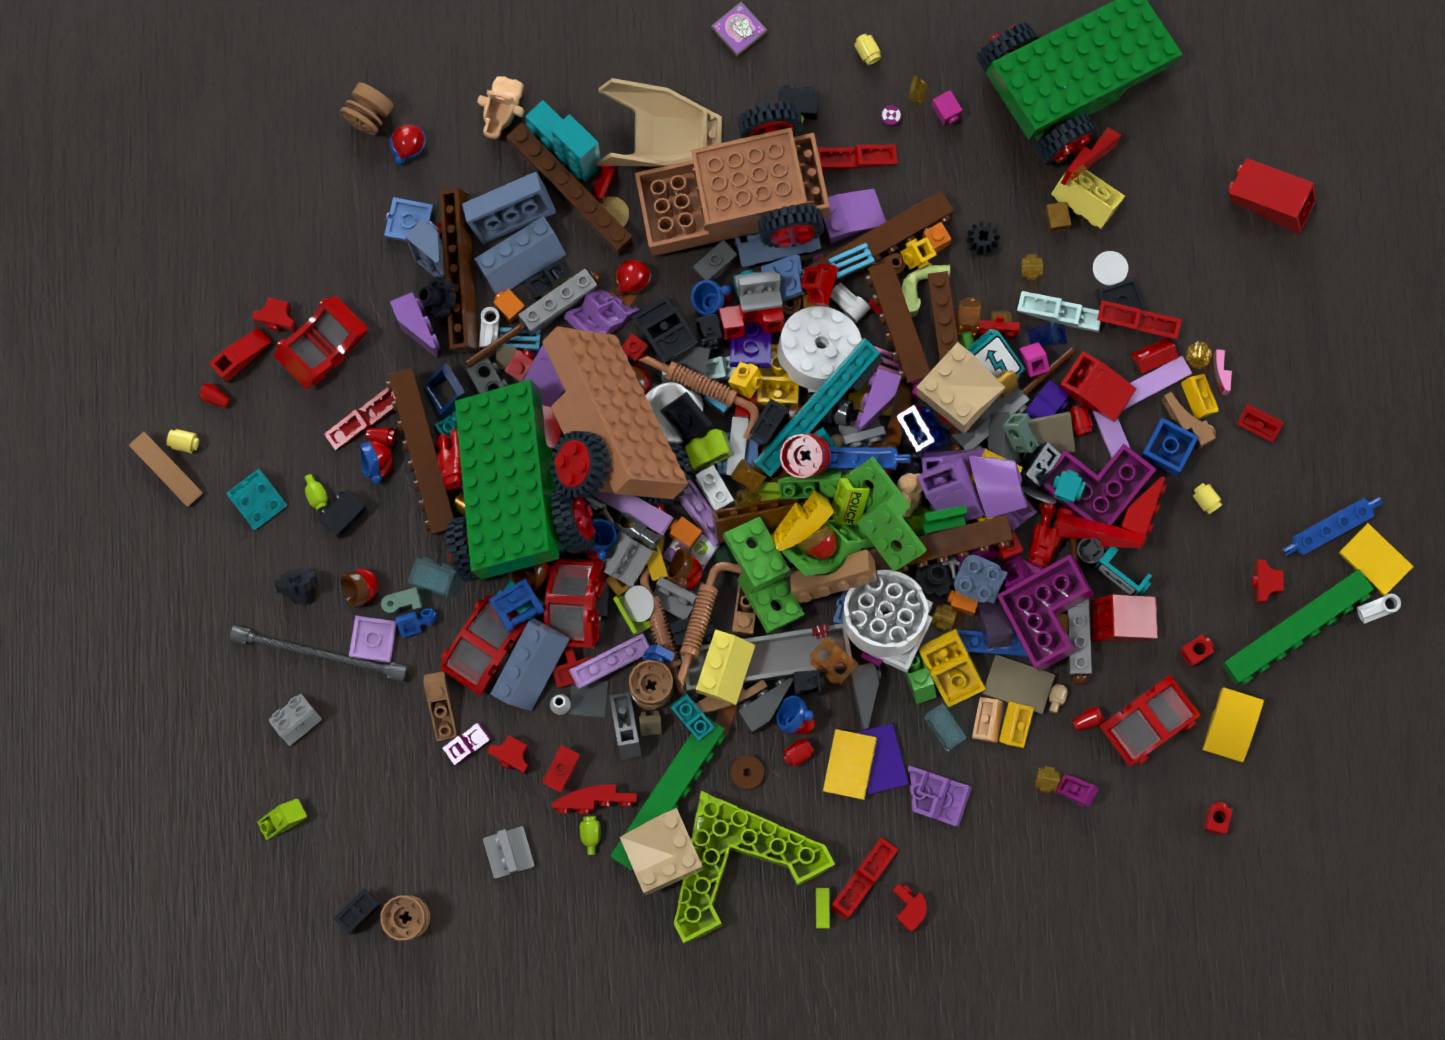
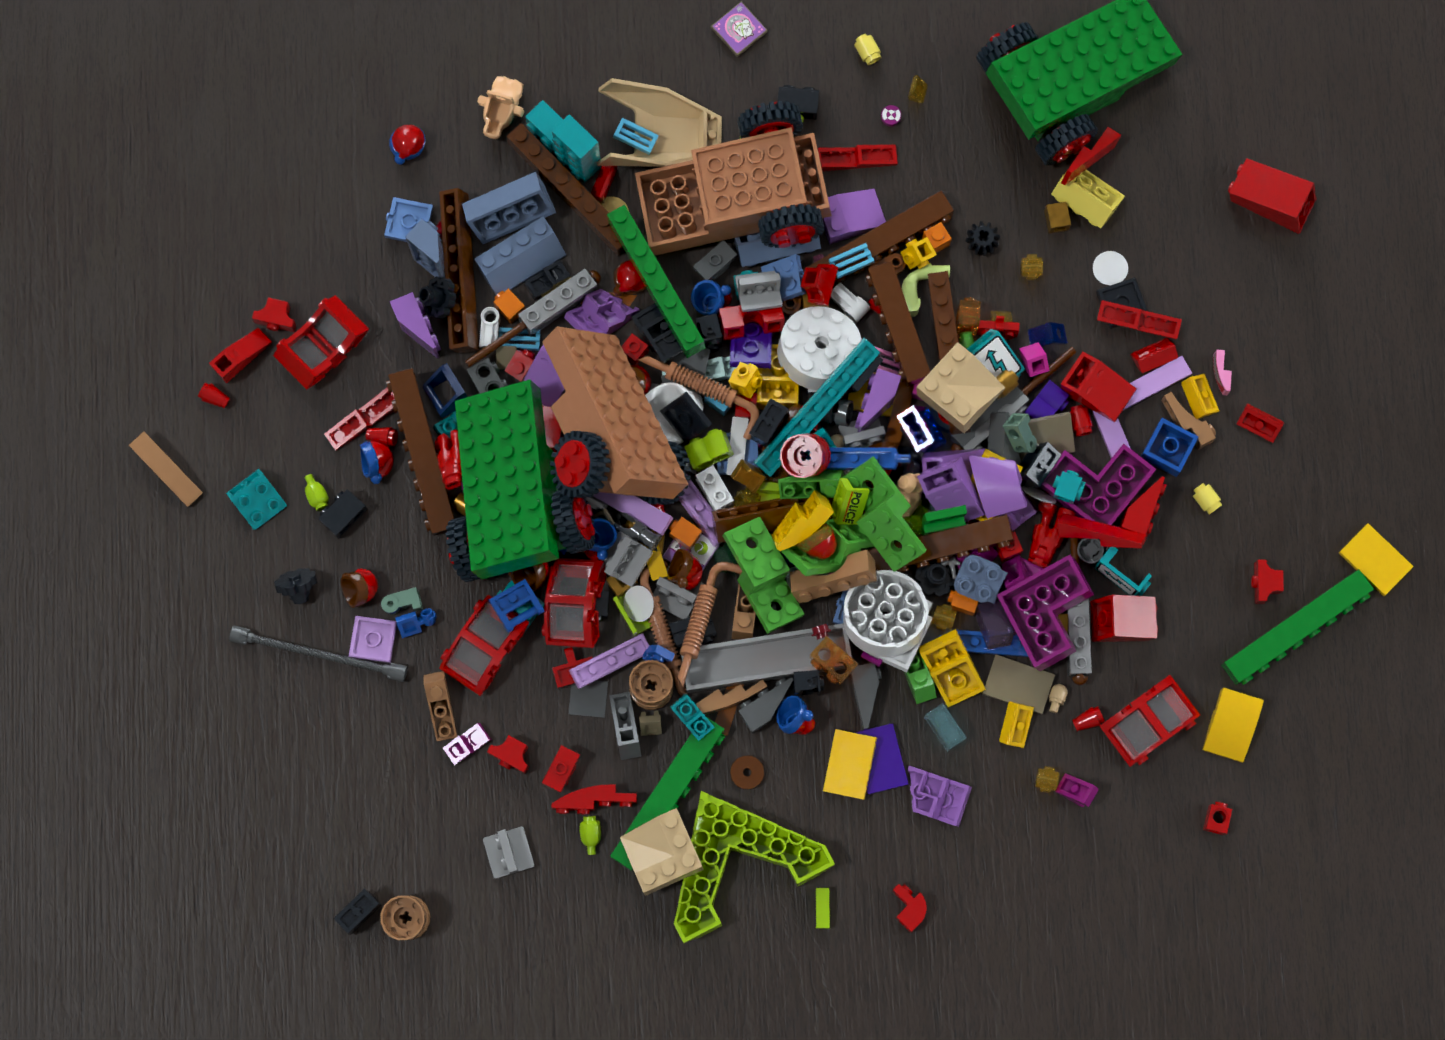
(182, 440): light yellow brick -> none
(282, 818): lime slope -> none
(294, 719): light grey bracket -> none
(368, 106): medium nougat wheel -> none
(432, 576): clear light blue brick -> none
(530, 665): sand blue slope -> none
(562, 709): white cone -> none
(639, 129): none -> medium azure tile
(656, 281): none -> green brick
(725, 667): light yellow slope -> none
(798, 752): red brick -> none
(863, 879): red slope -> none
(947, 108): dark pink brick -> none
(988, 719): light nougat slope -> none
(1058, 311): light aqua slope -> none
(1189, 654): red brick -> none
(1198, 355): clear yellow gear -> none
(1332, 526): blue plate -> none
(1377, 608): white piece -> none

